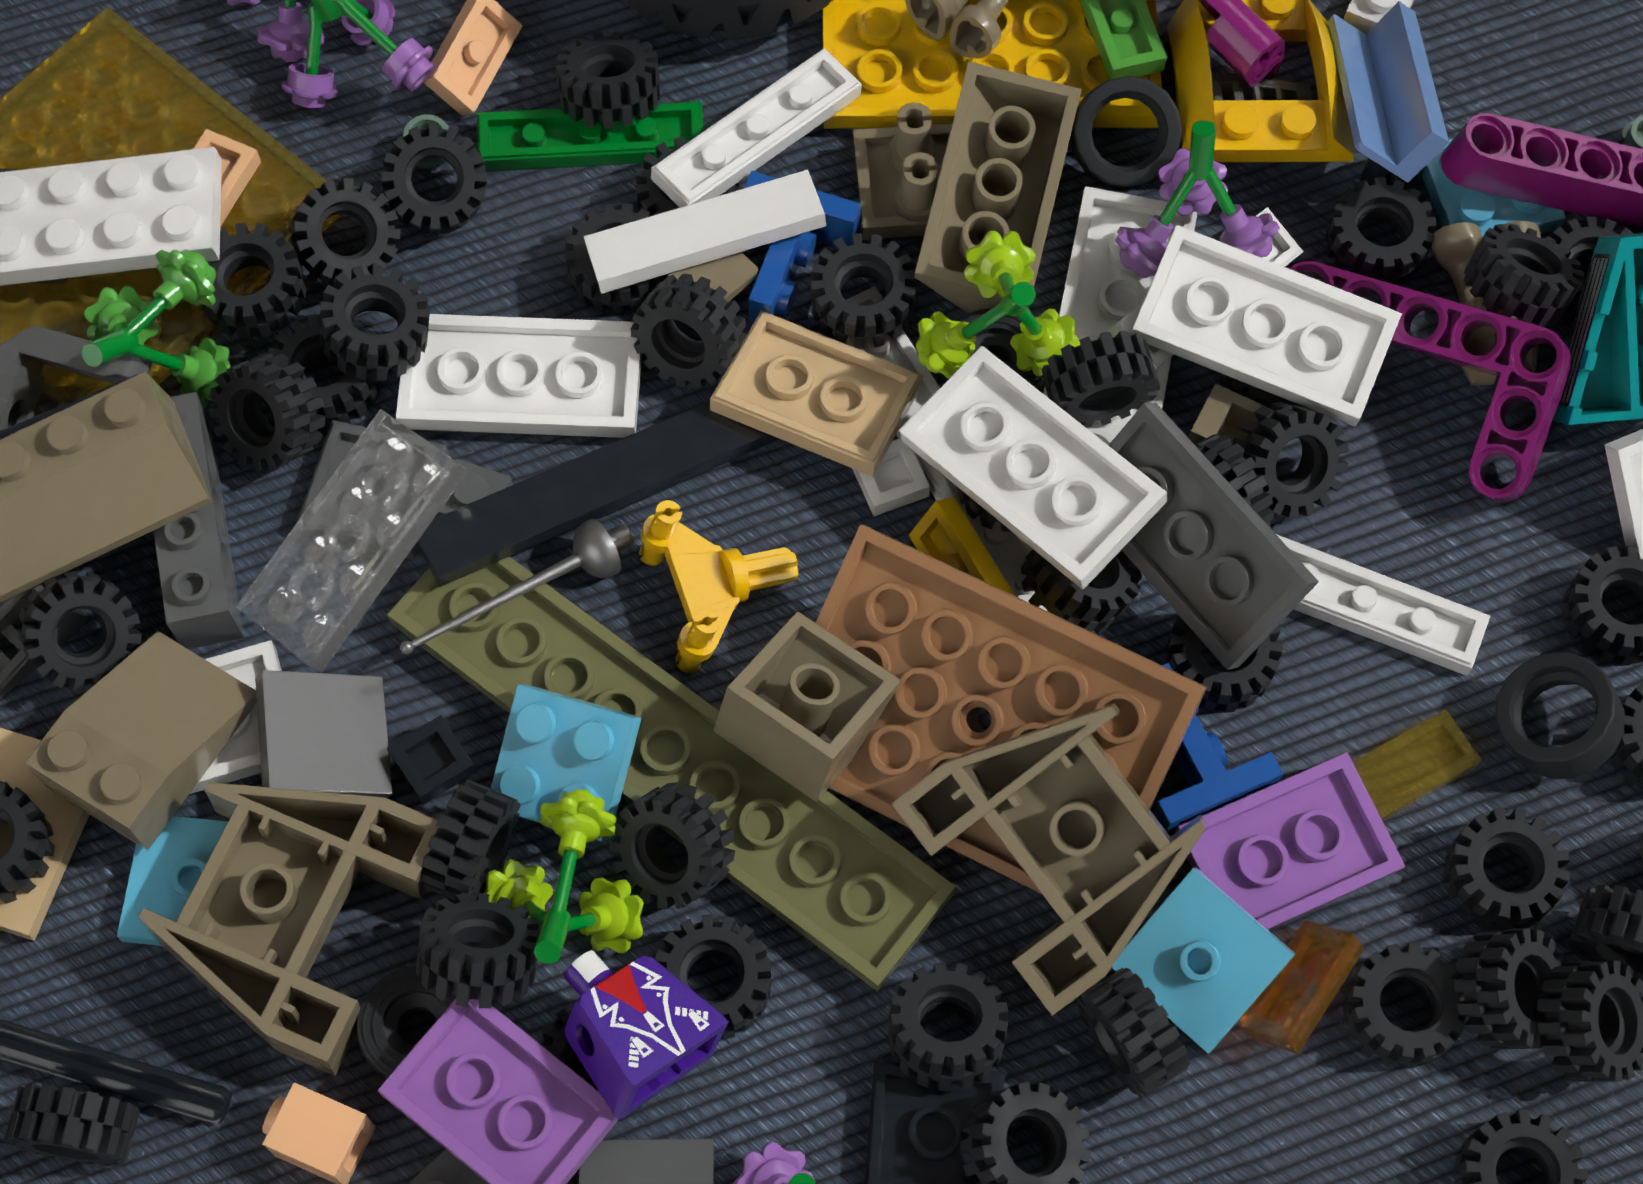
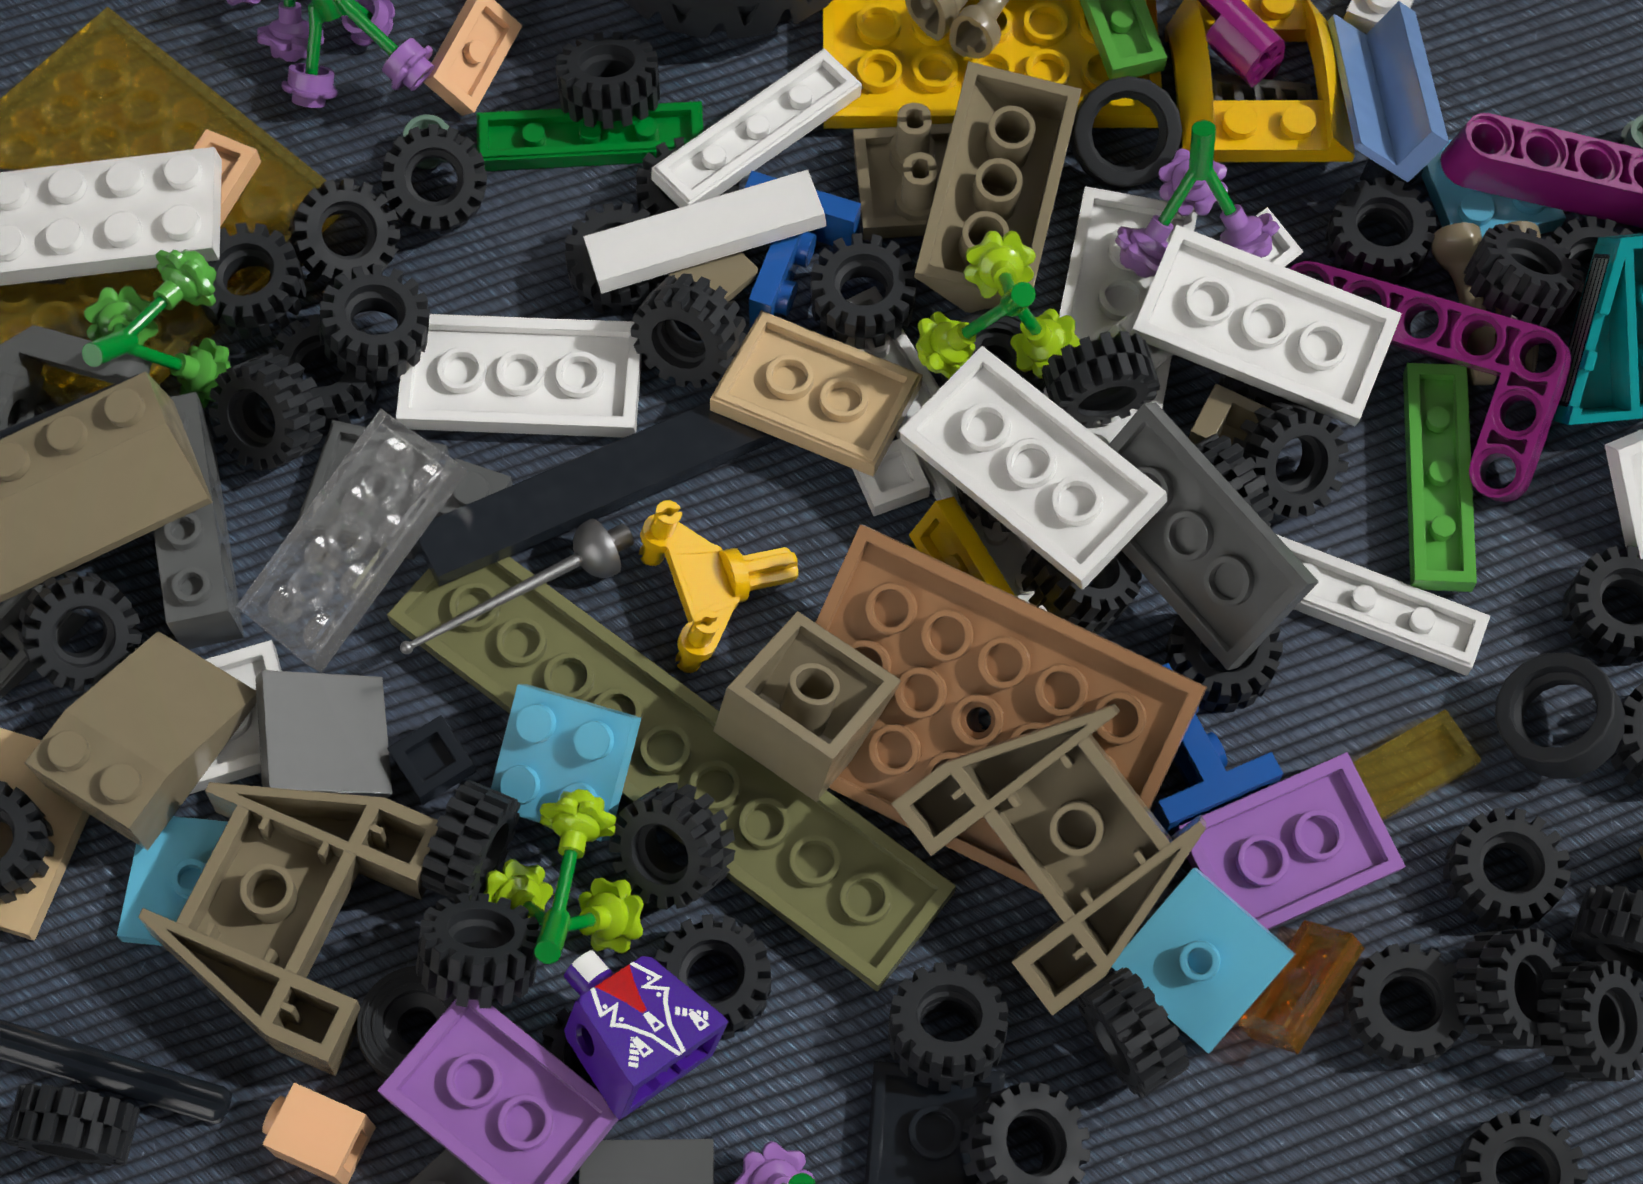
(1439, 477): none -> bright green plate

